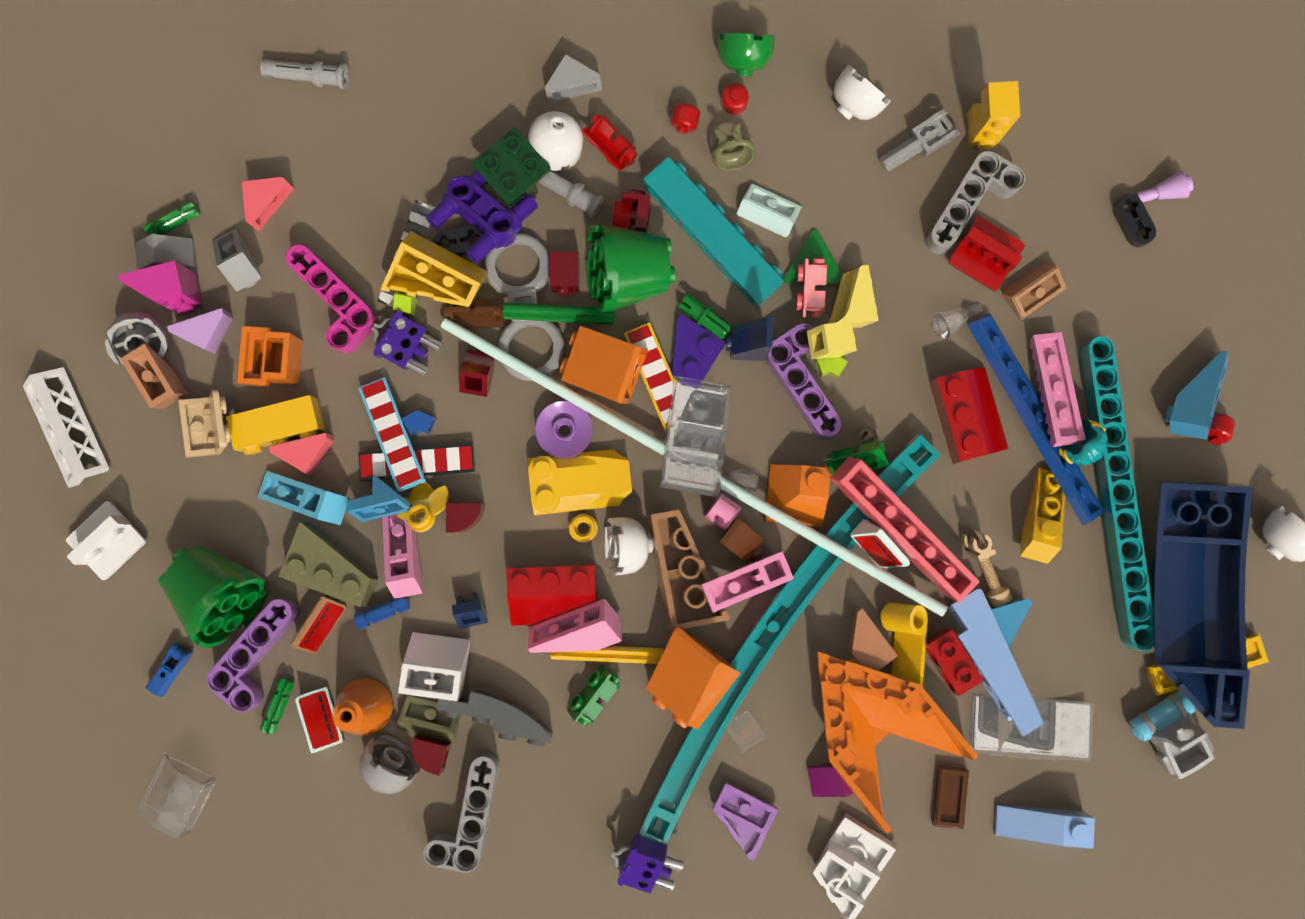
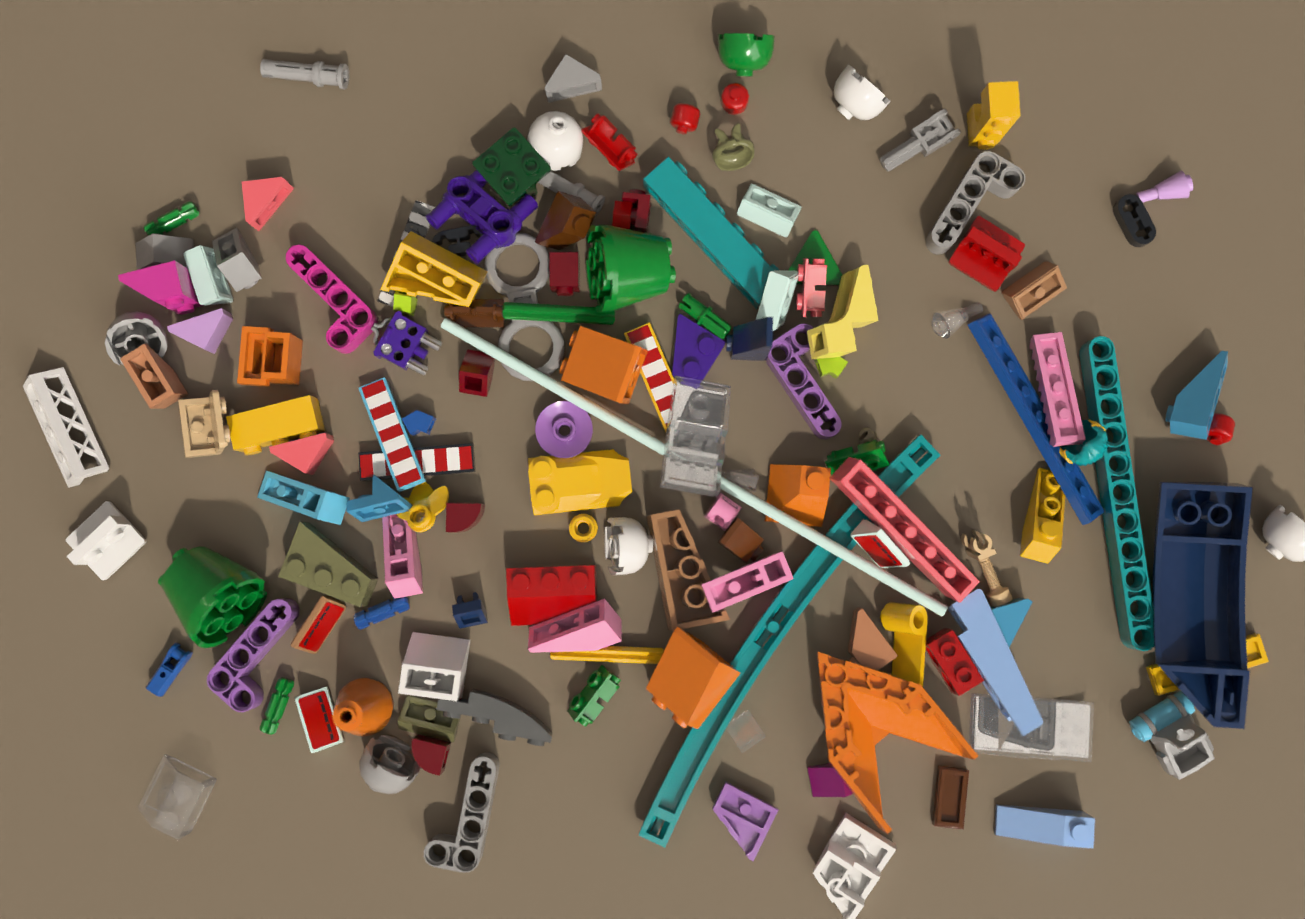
(206, 277): none -> light aqua slope
(565, 222): none -> reddish brown slope
(646, 865): dark purple piece -> none
(777, 296): none -> light aqua slope
(968, 415): red slope -> none

